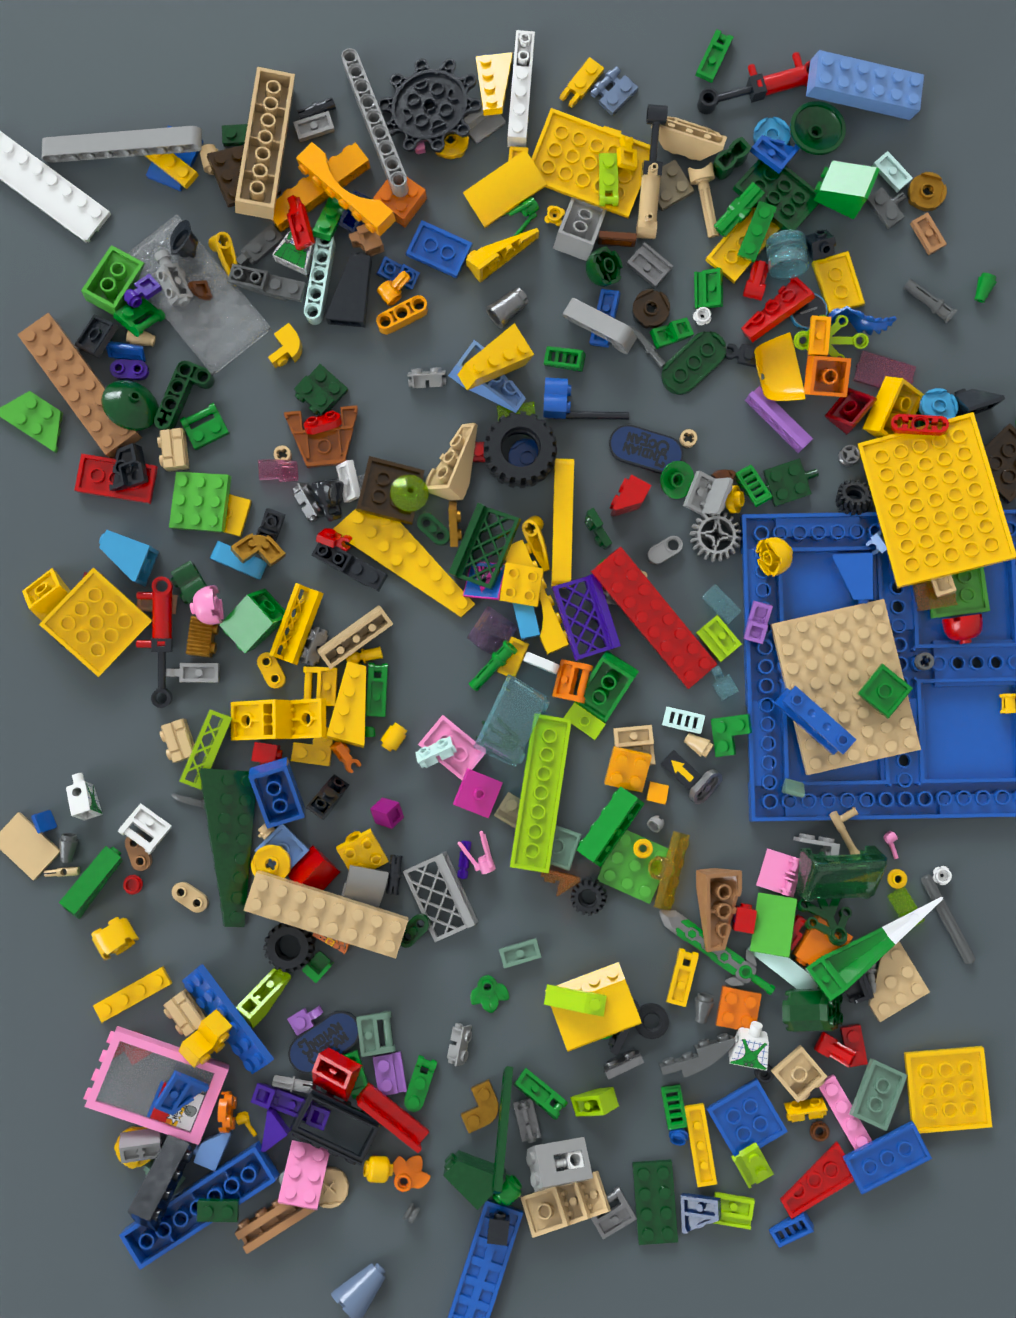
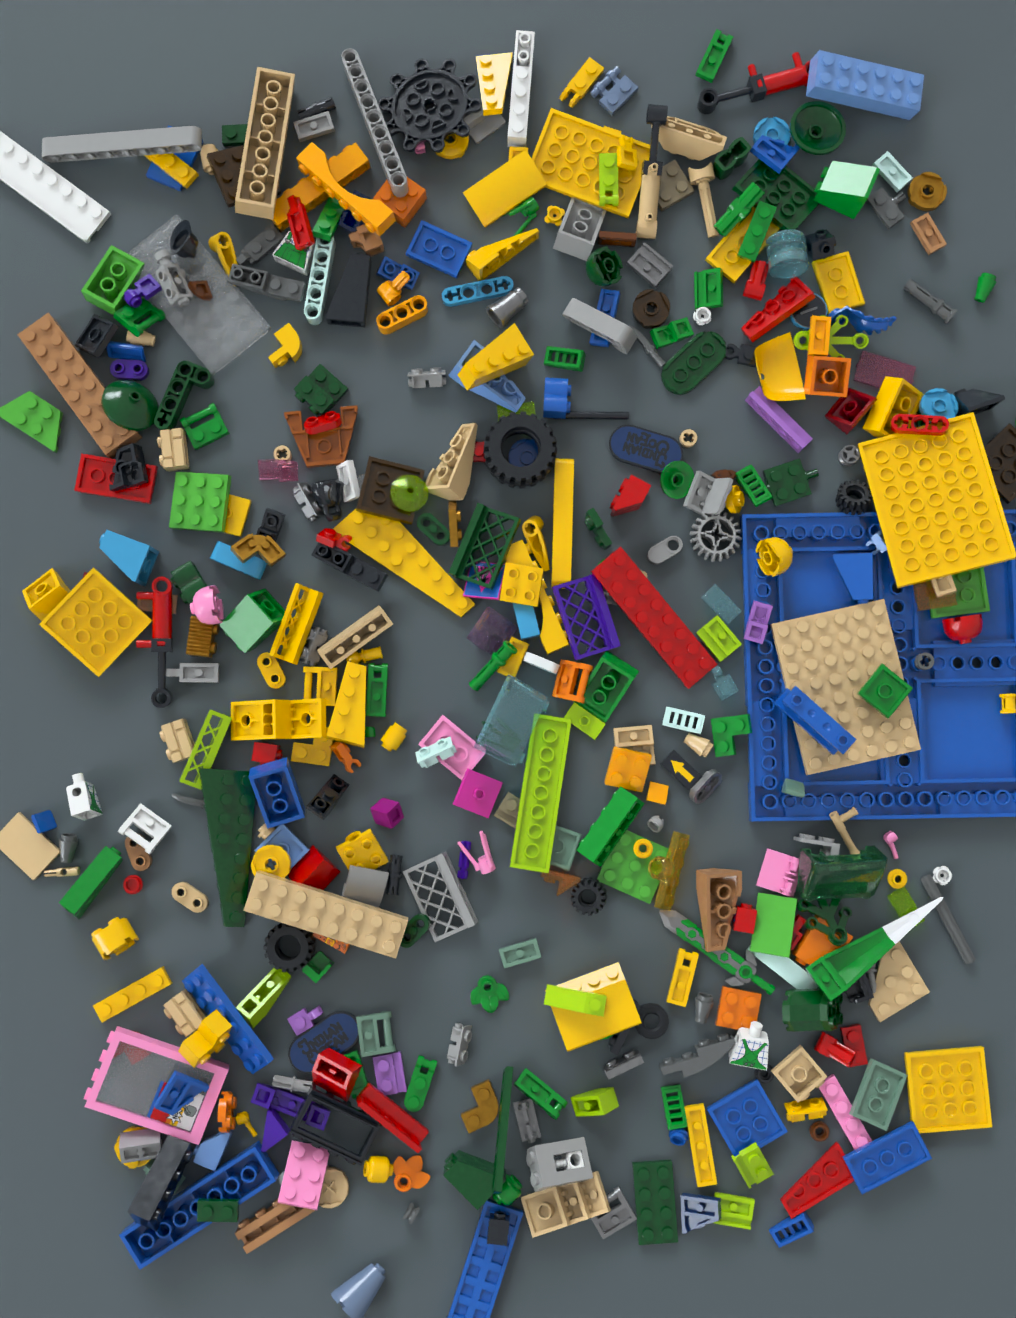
(478, 294): none -> dark azure beam

